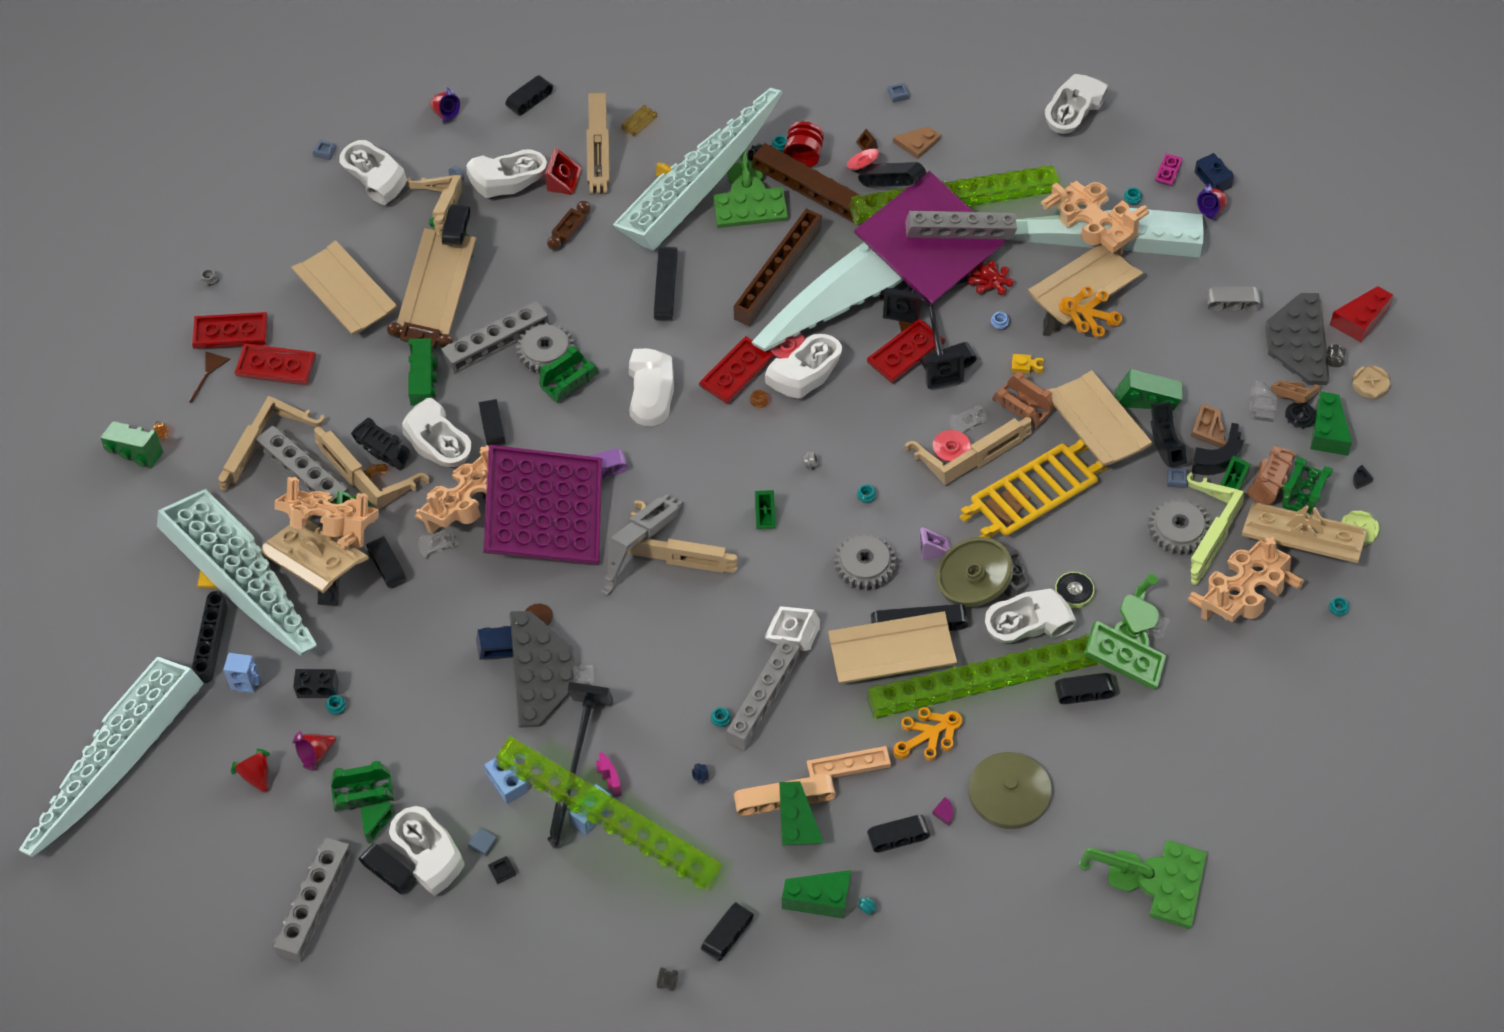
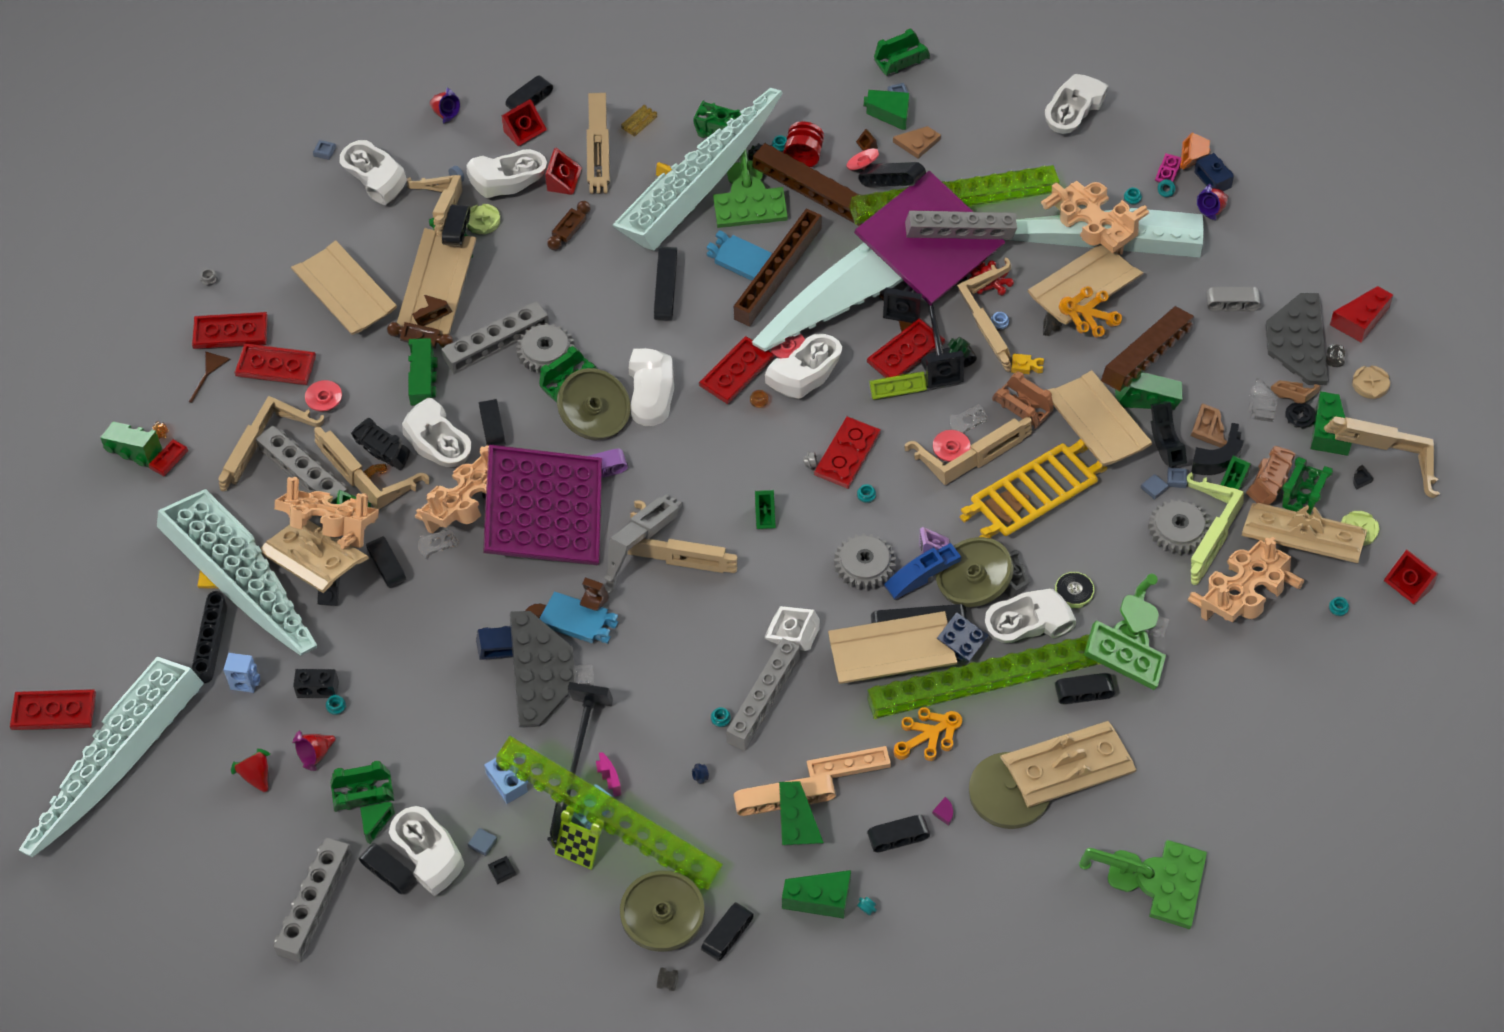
(53, 709): none -> red piece
(168, 457): none -> red plate
(322, 390): none -> coral dish
(436, 309): none -> reddish brown slope
(483, 219): none -> yellowish green tile
(522, 123): none -> red slope
(570, 618): none -> dark azure tile
(577, 842): none -> lime flag
(593, 404): none -> olive dish
(595, 594): none -> reddish brown slope
(662, 911): none -> olive dish
(716, 118): none -> green piece
(738, 255): none -> dark azure tile
(847, 452): none -> red piece
(888, 107): none -> green slope
(897, 52): none -> green piece
(898, 385): none -> lime tile
(920, 569): none -> blue slope
(959, 345): none -> dark green gear
(962, 637): none -> dark blue hinge
(981, 318): none -> tan hinge
(1069, 763): none -> tan hinge
(1147, 348): none -> reddish brown brick
(1154, 486): none -> sand blue tile
(1166, 182): none -> teal plate
(1193, 149): none -> orange slope
(1384, 437): none -> tan hinge
(1411, 577): none -> red slope

